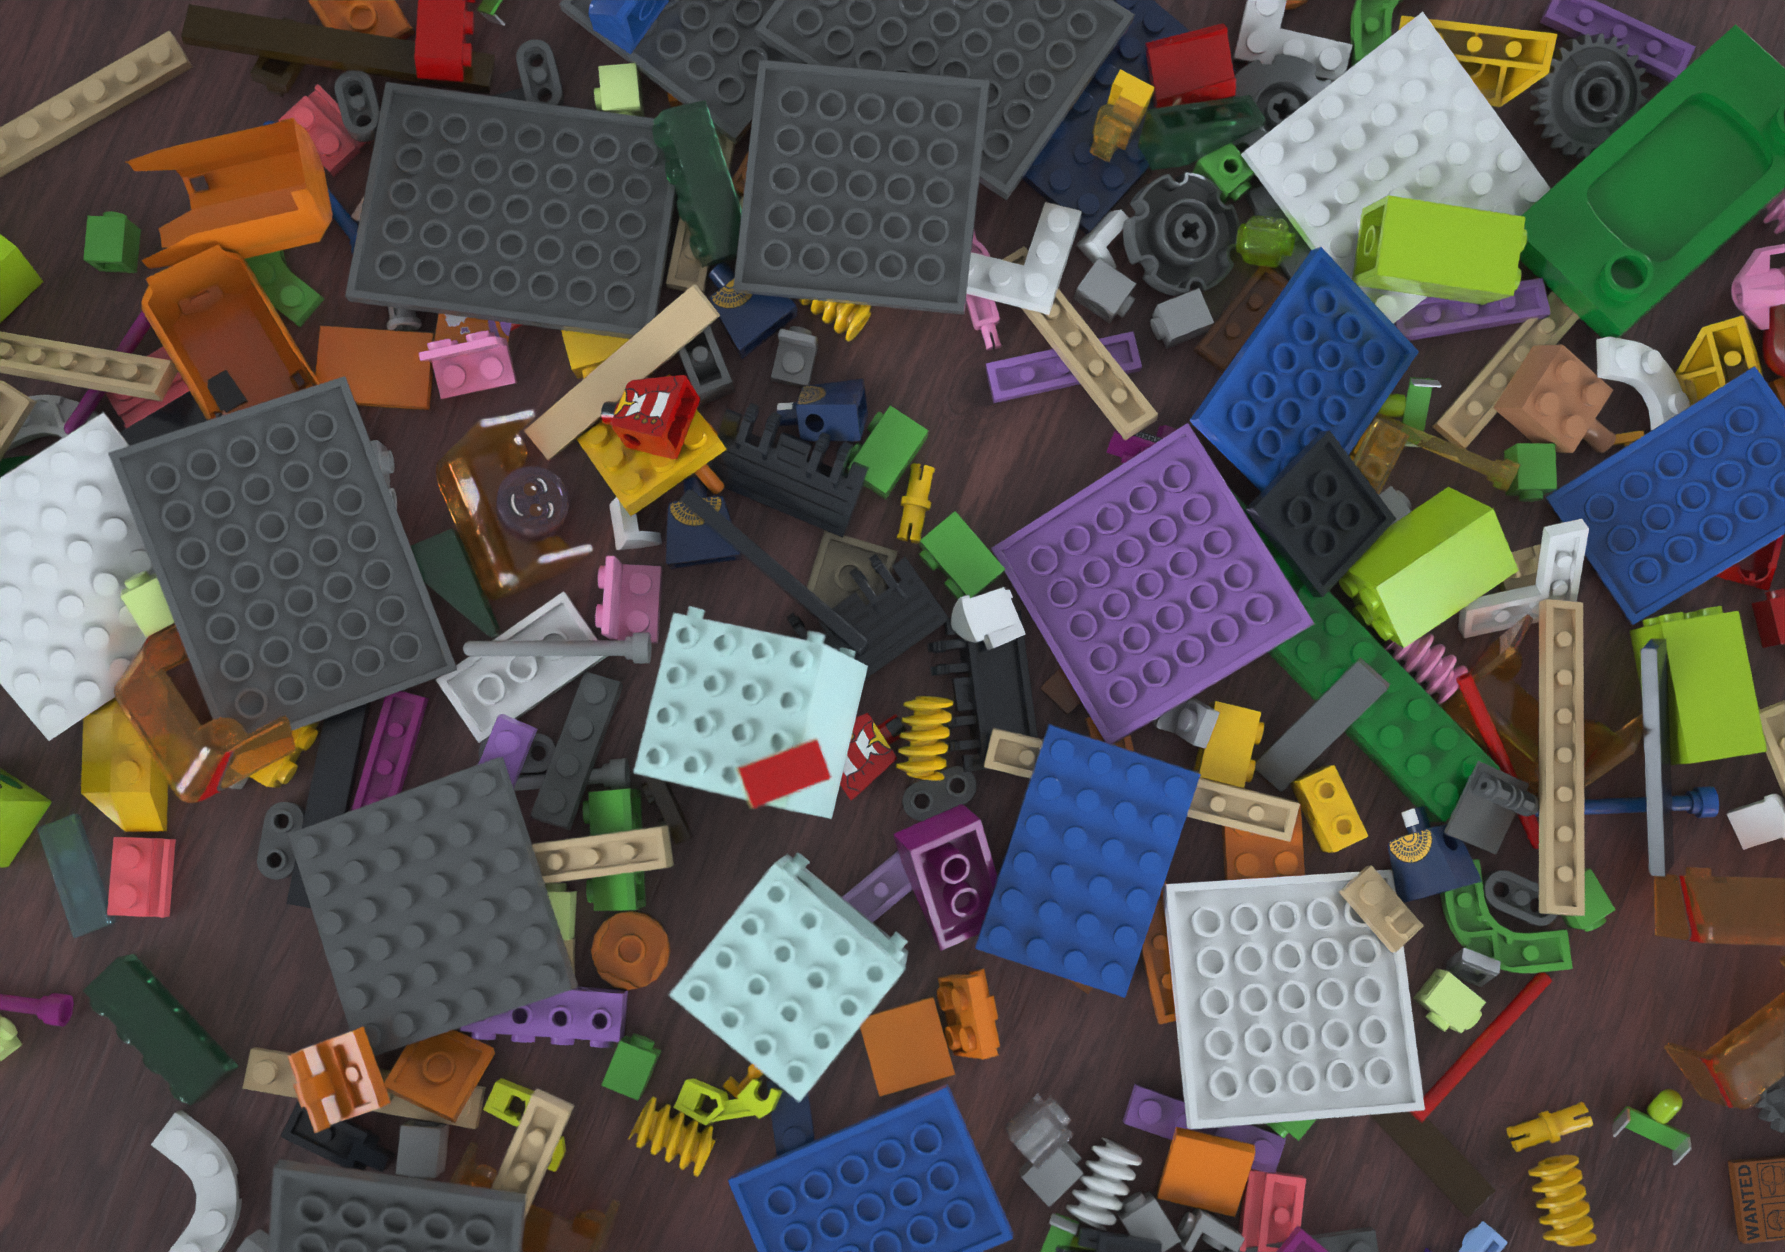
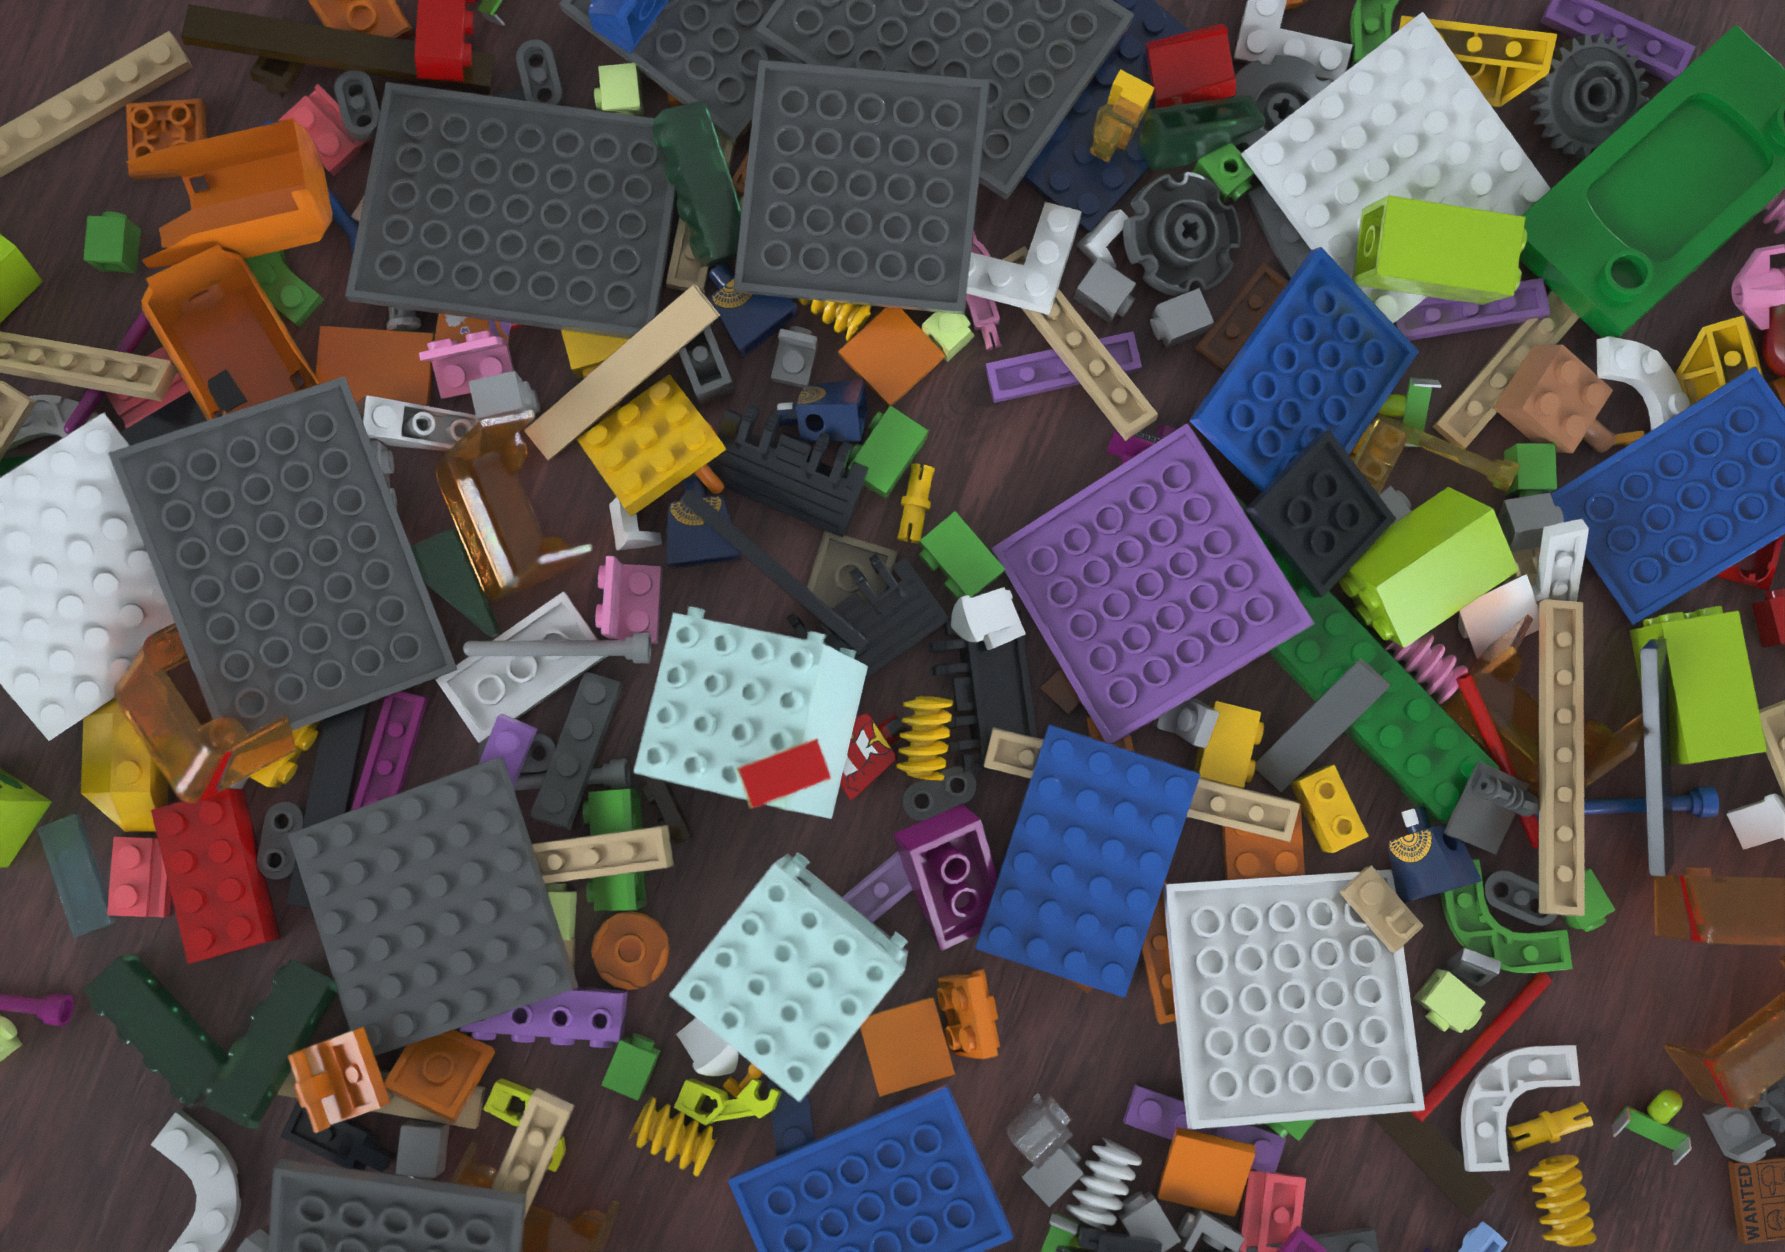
(147, 603): yellowish green brick -> none
(161, 126): none -> orange tile
(215, 875): none -> red brick
(277, 1030): none -> clear green brick
(413, 424): none -> white slope
(503, 396): none -> light grey brick
(532, 503): head -> none
(653, 414): red torso -> none
(709, 1051): none -> white tile
(891, 354): none -> orange tile
(948, 332): none -> yellowish green brick
(1265, 241): clear neon green head -> none
(1496, 1089): none -> white plate
(1499, 611): none -> white sticker
(1525, 518): none -> light grey brick
(1737, 1133): none -> light grey bracket

